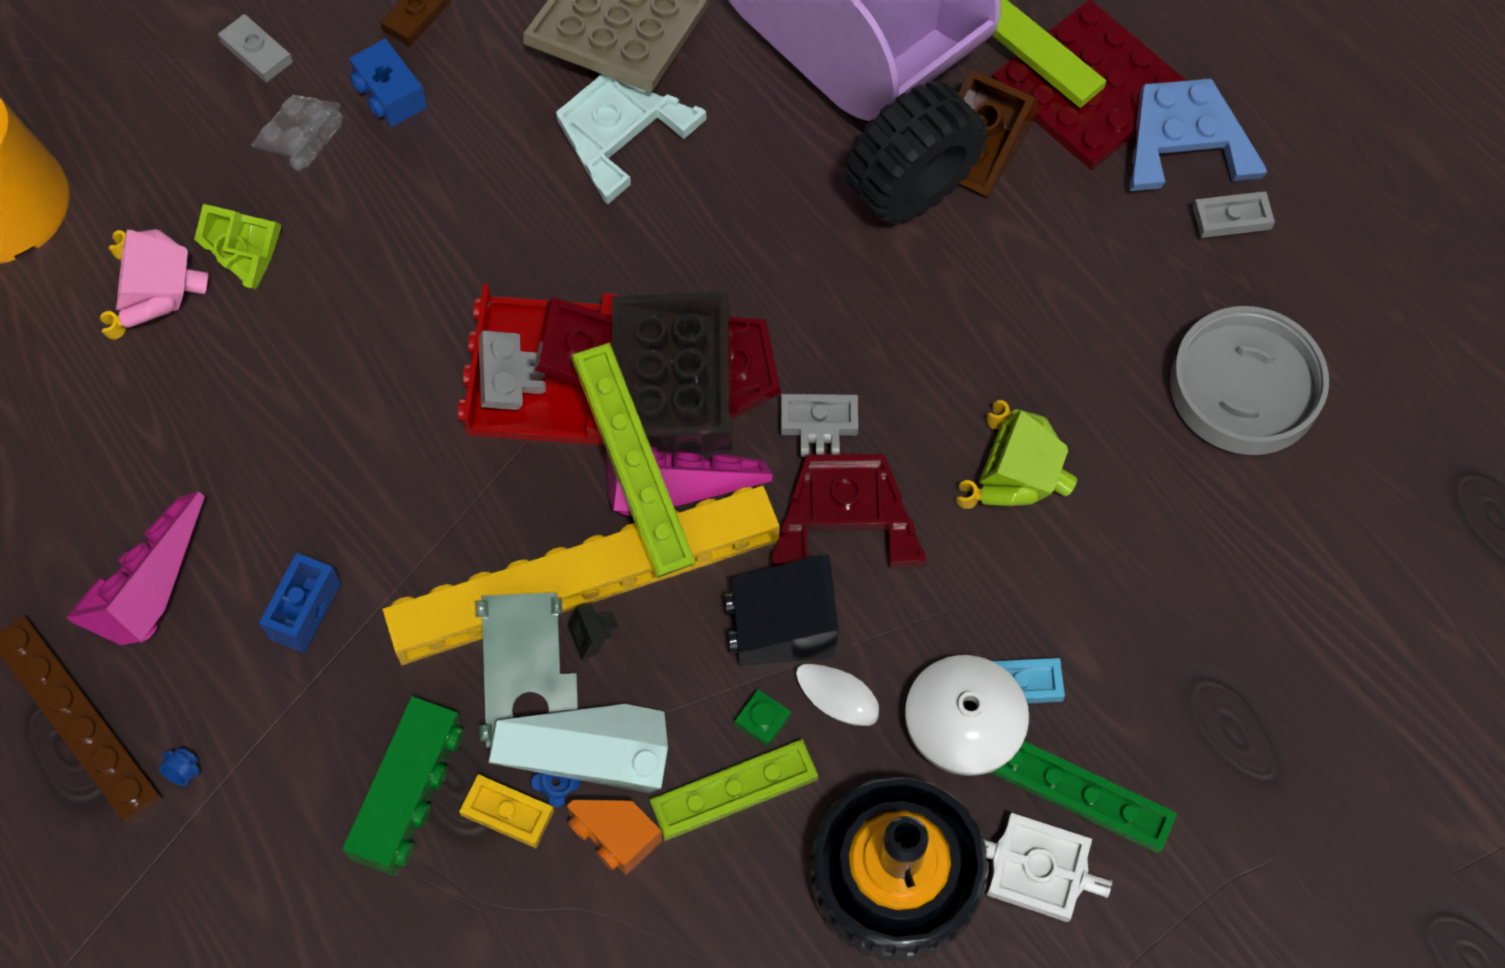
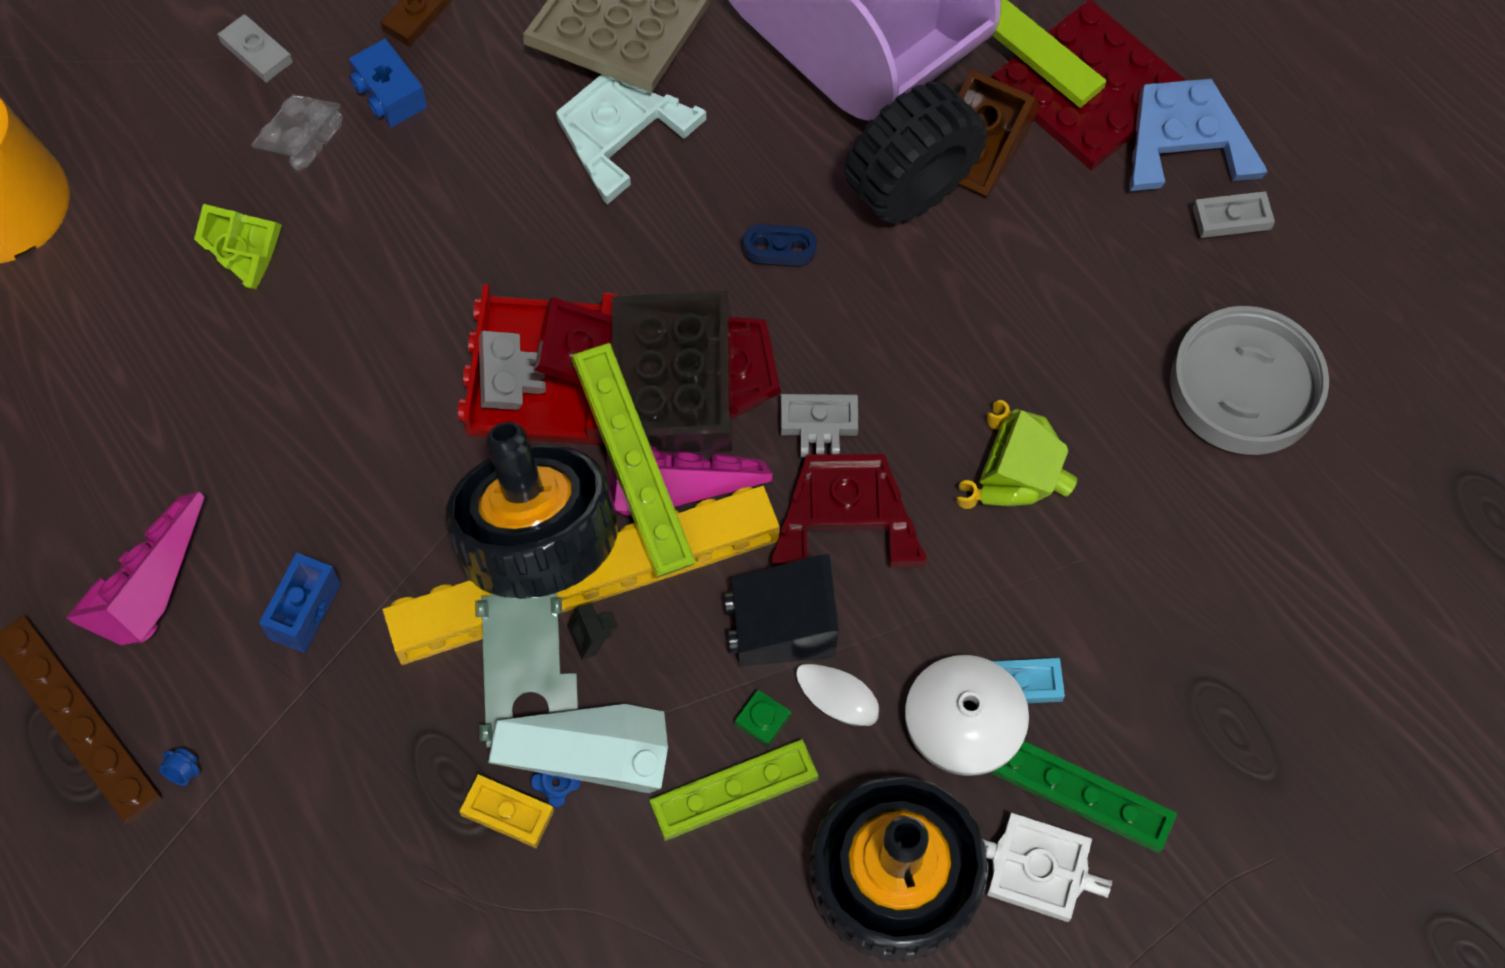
(149, 279): bright pink torso -> none
(404, 786): green brick -> none
(531, 517): none -> black wheel
(617, 829): orange slope -> none
(779, 244): none -> dark blue plate

